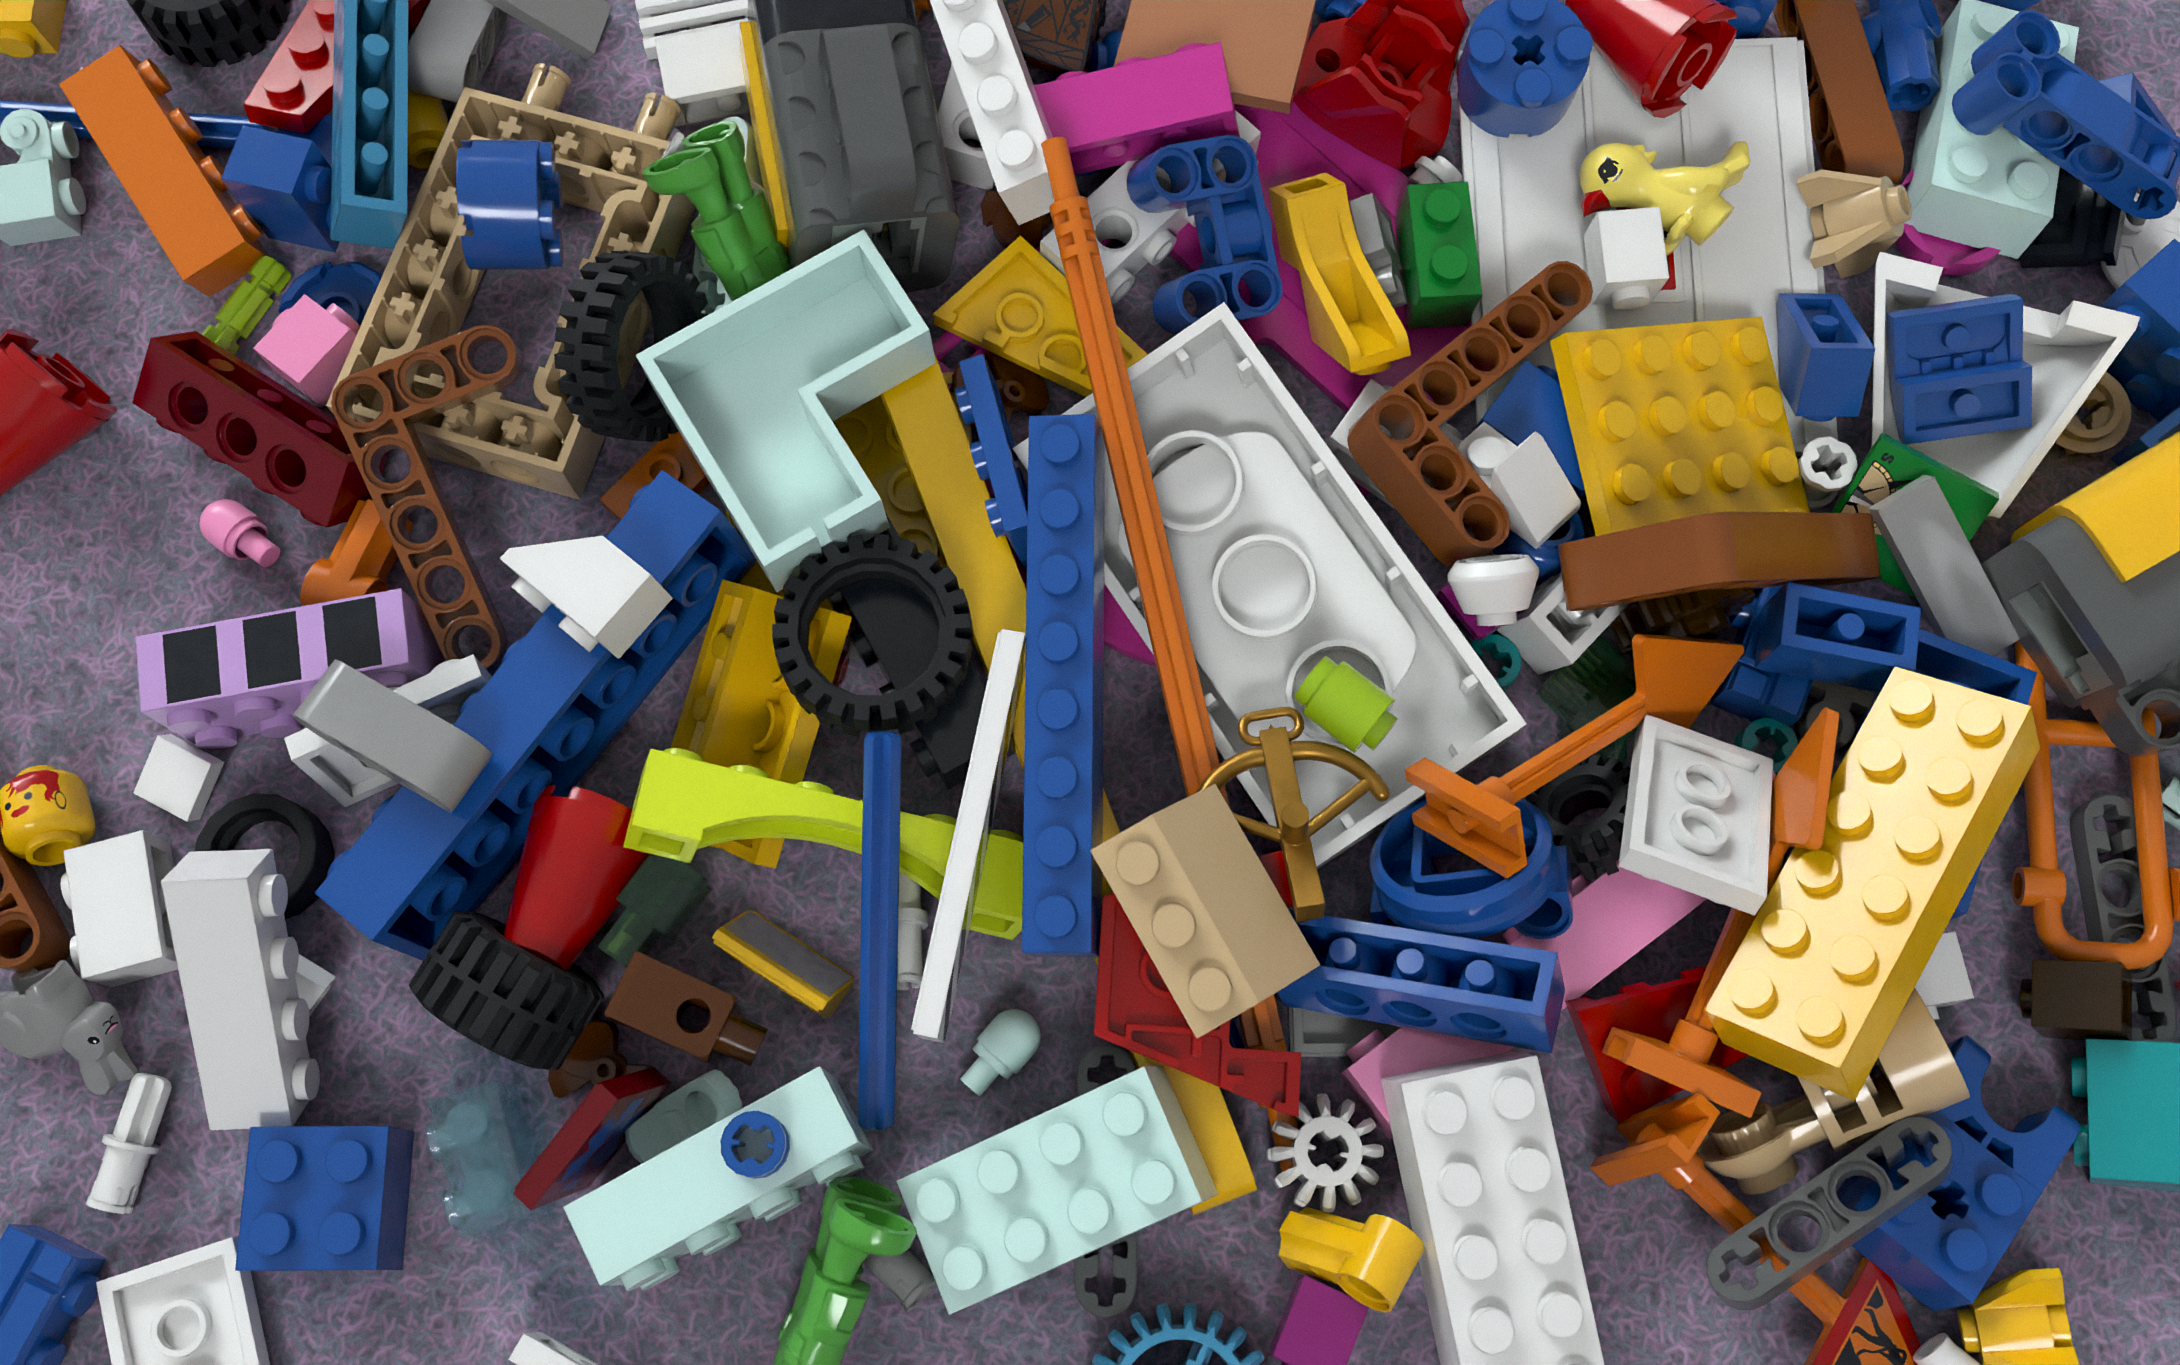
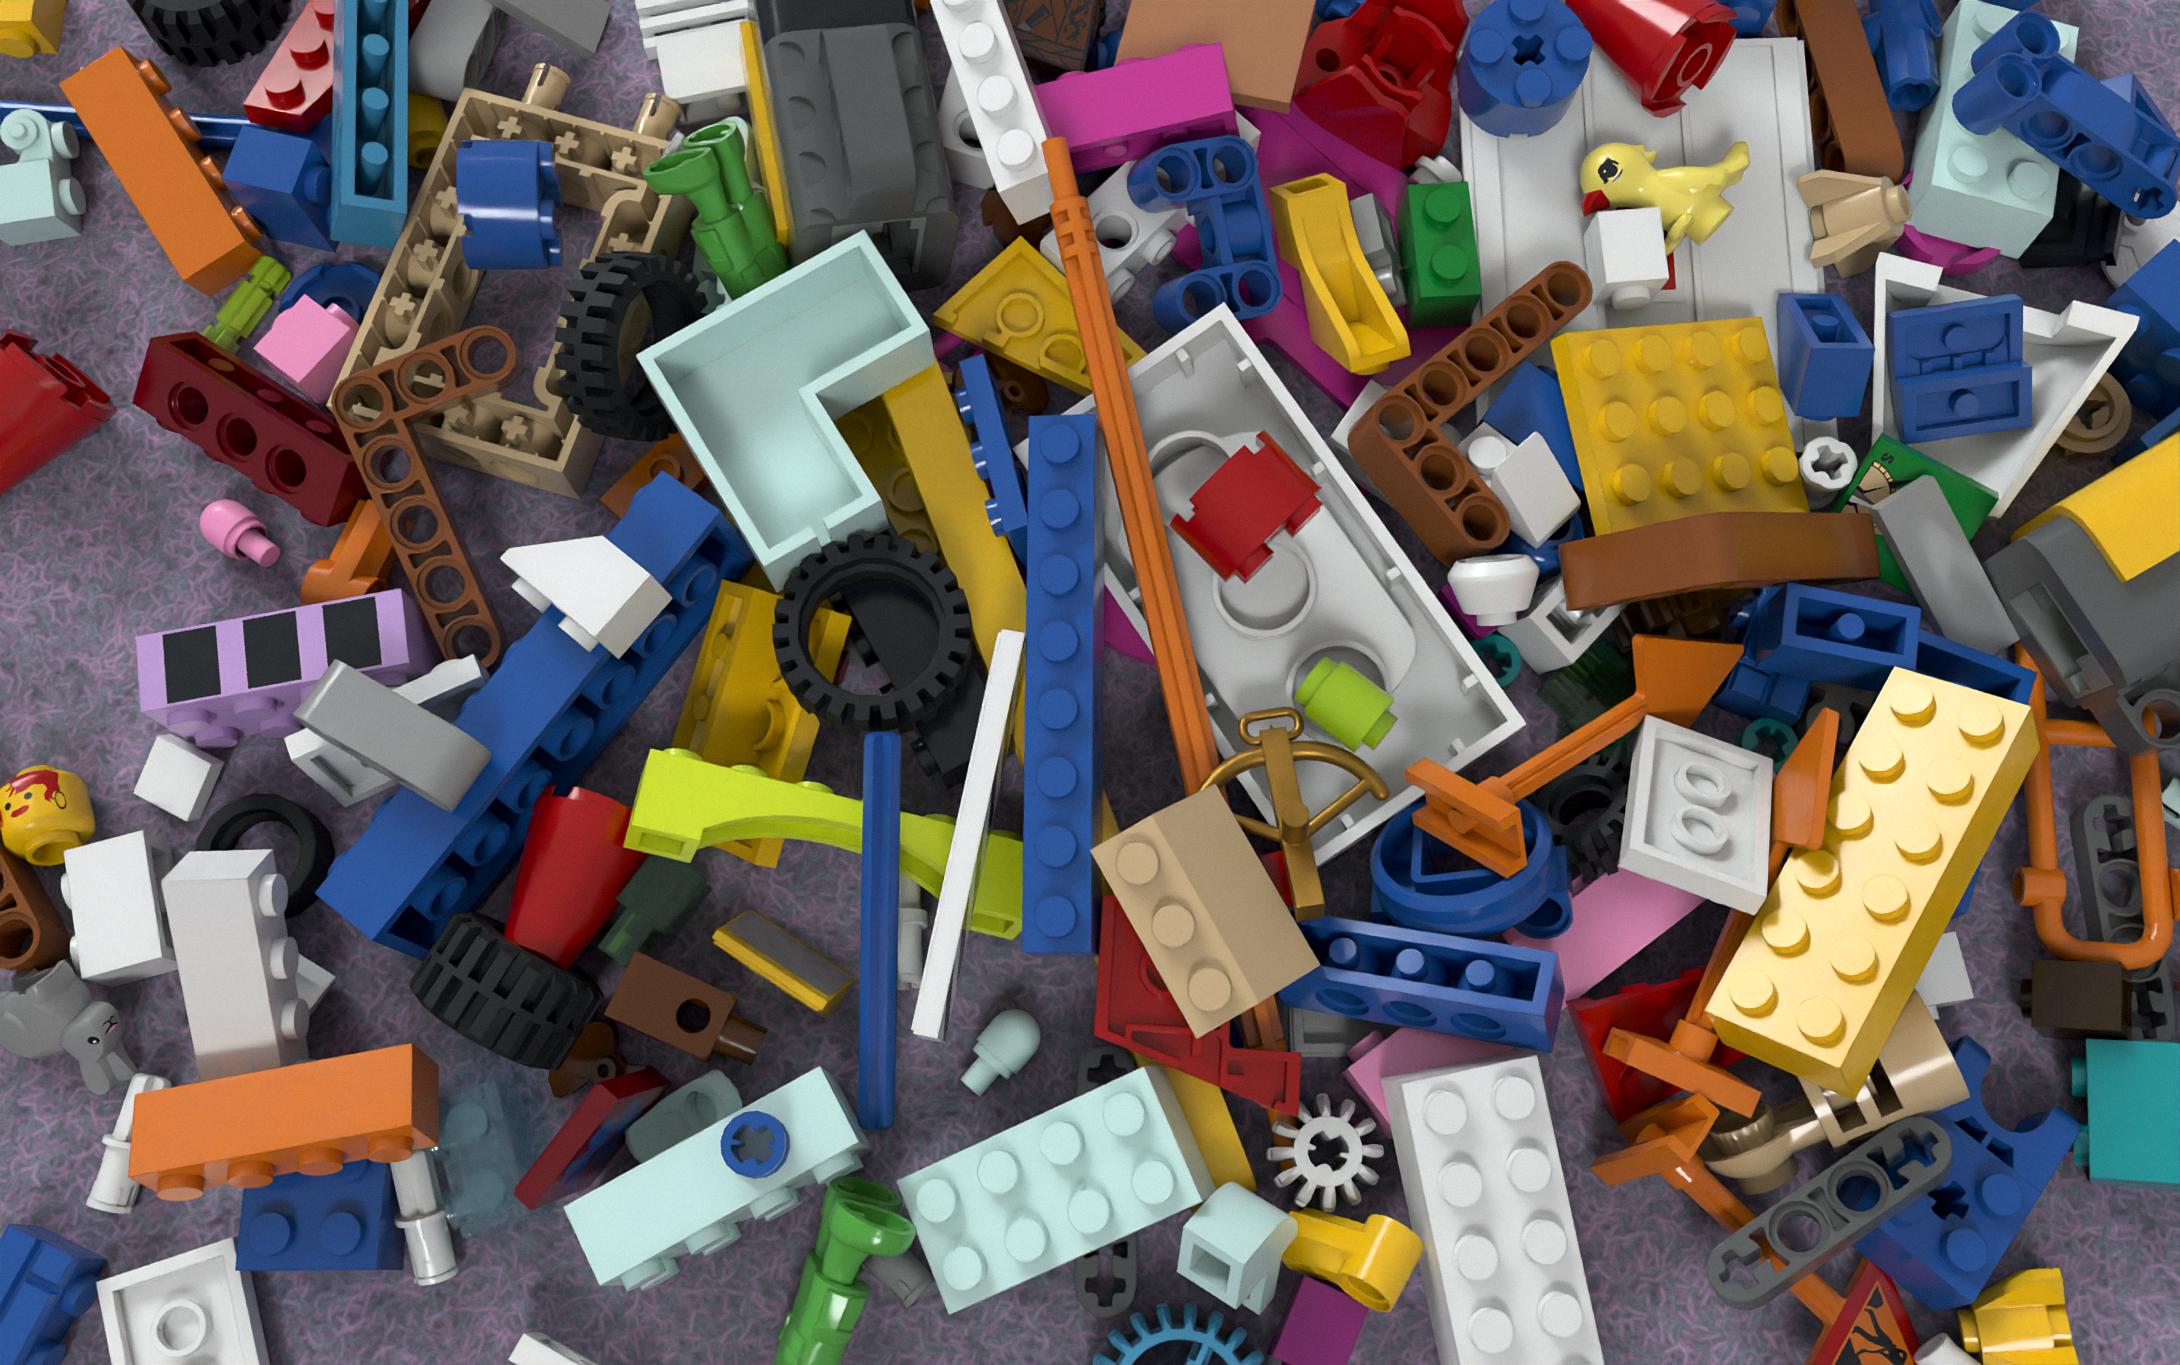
(285, 1122): none -> orange brick
(424, 1219): none -> white axle
(1236, 1247): none -> light aqua brick
(1248, 508): none -> red brick

